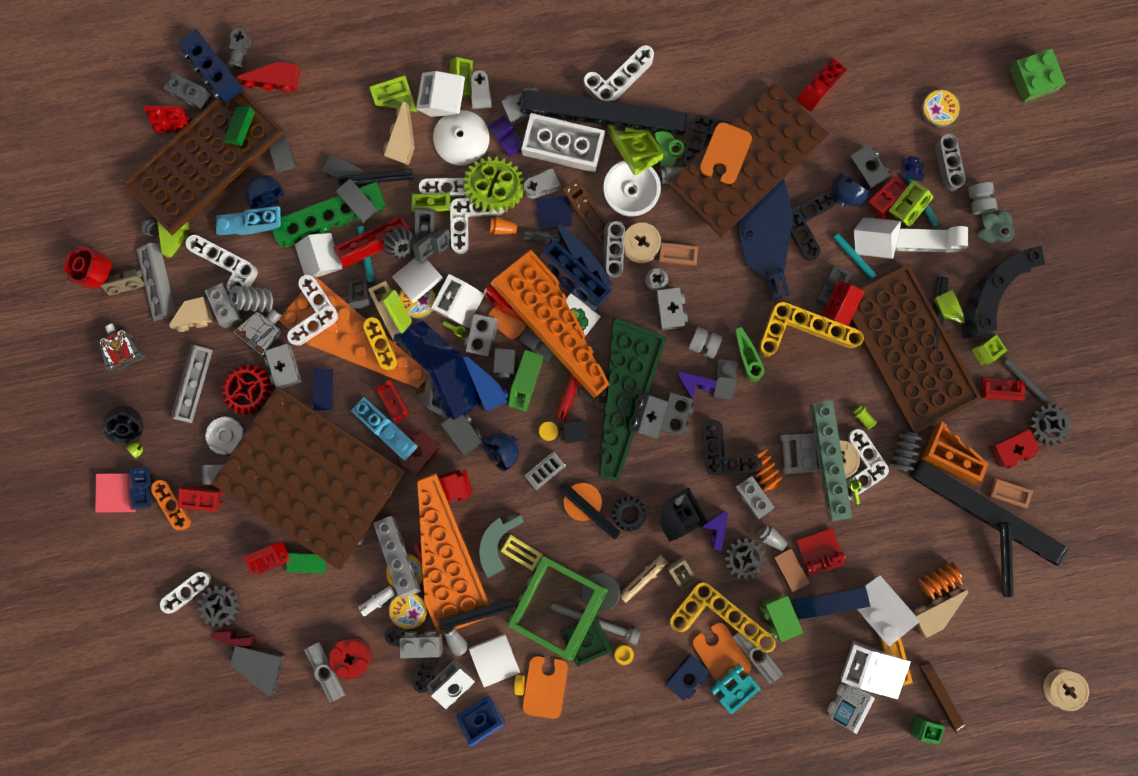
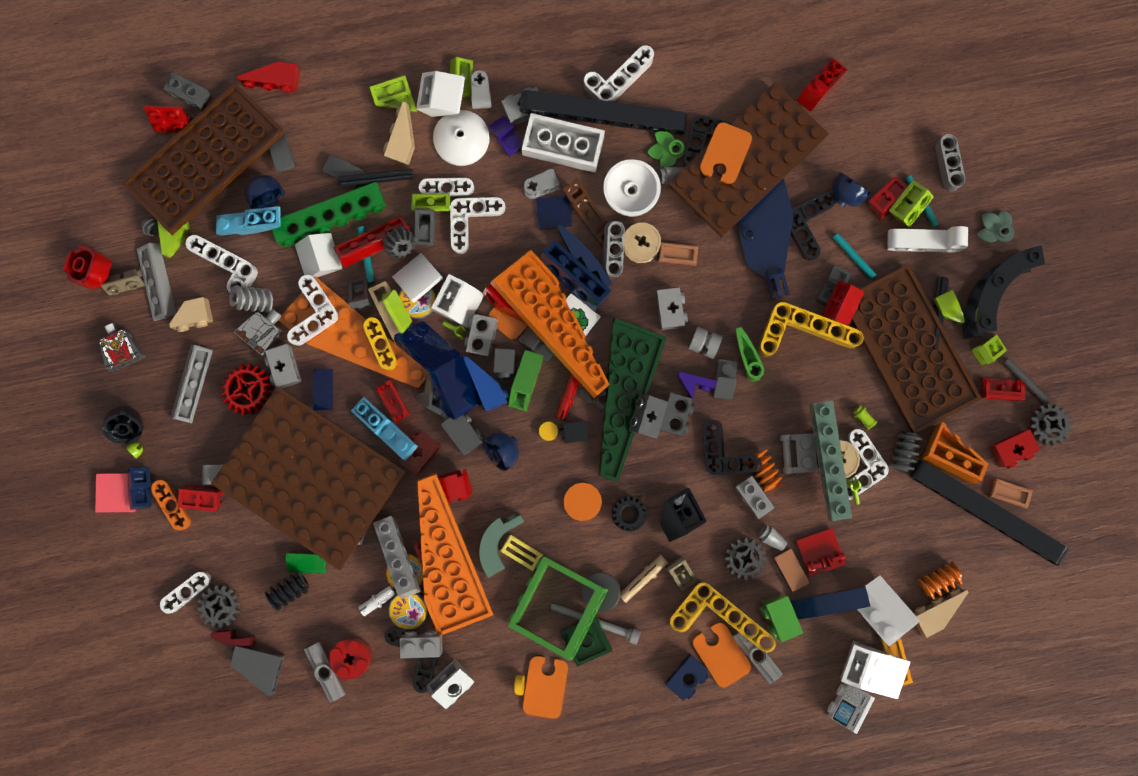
(203, 57): dark blue brick -> none
(219, 300): light grey brick -> none
(224, 435): white tile -> none
(238, 49): dark grey connector -> none
(239, 125): green slope -> none
(267, 558): red hinge -> none
(287, 591): none -> black piece
(356, 200): dark grey slope -> none
(432, 243): dark grey slope -> none
(456, 643): light grey cone -> none
(477, 178): lime gear -> none
(477, 614): black axle -> none
(480, 720): blue slope -> none
(494, 660): white slope -> none
(502, 226): orange cone -> none
(539, 236): dark grey axle -> none
(554, 456): light grey slope -> none
(589, 510): black axle -> none
(623, 654): yellow tile -> none
(636, 148): lime wing -> none
(656, 272): light grey piece -> none
(717, 523): dark purple slope -> none
(739, 692): teal plate -> none
(868, 178): dark grey brick -> none
(876, 237): white slope -> none
(912, 168): clear blue slope -> none
(927, 730): green slope -> none
(940, 108): tile -> none
(942, 697): reddish brown beam -> none
(982, 198): light grey wheel -> none
(1006, 559): black axle -> none
(1037, 75): bright green brick -> none
(1075, 685): tan piece -> none

